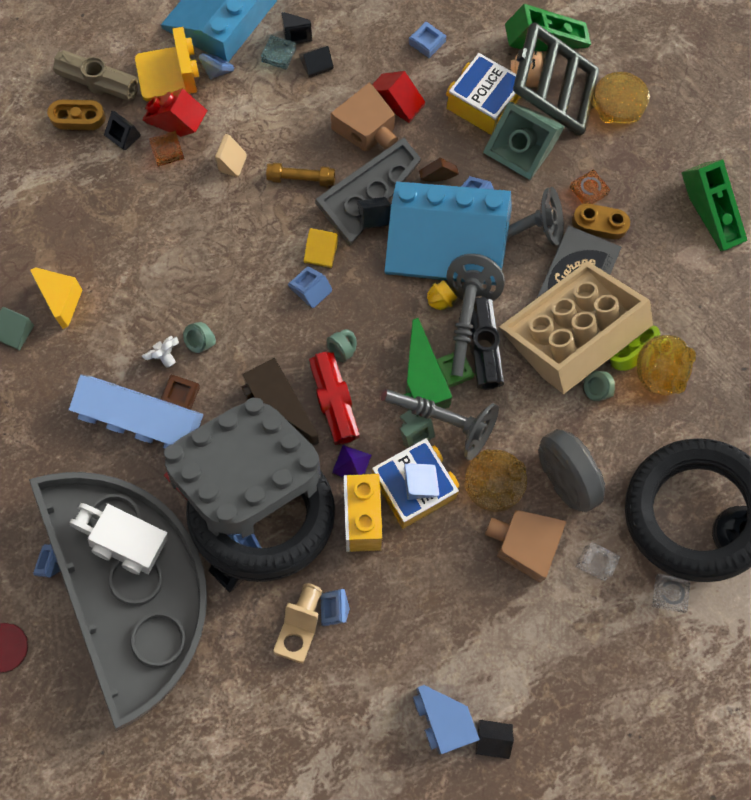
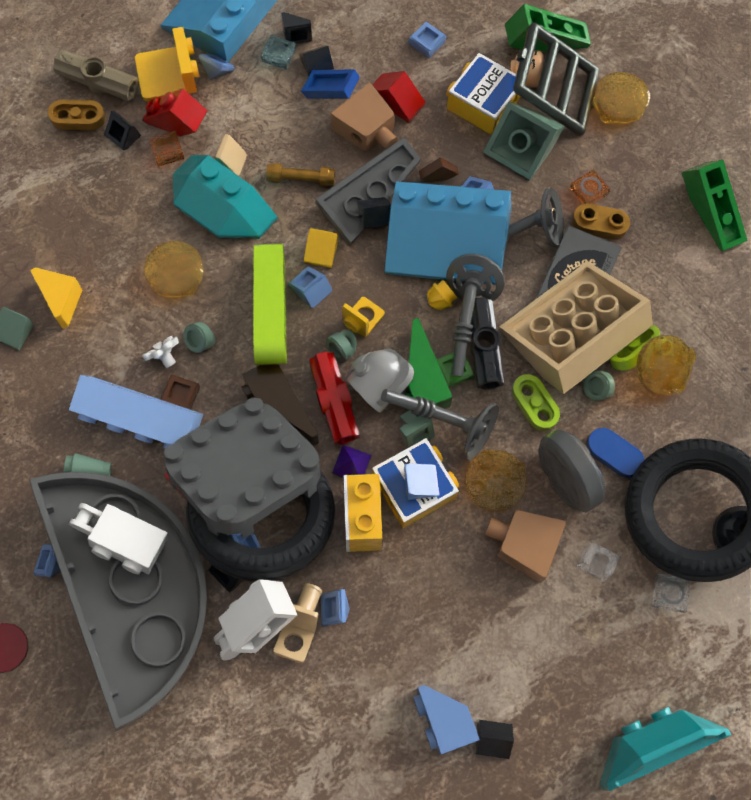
(86, 464): none -> sand green cone
(173, 269): none -> clear yellow tile
(220, 199): none -> teal wedge
(254, 619): none -> white brick
(269, 305): none -> lime beam
(330, 84): none -> blue tile
(356, 321): none -> yellow bracket
(379, 371): none -> light grey helmet
(537, 403): none -> lime plate
(614, 452): none -> blue tile
(657, 744): none -> teal wedge

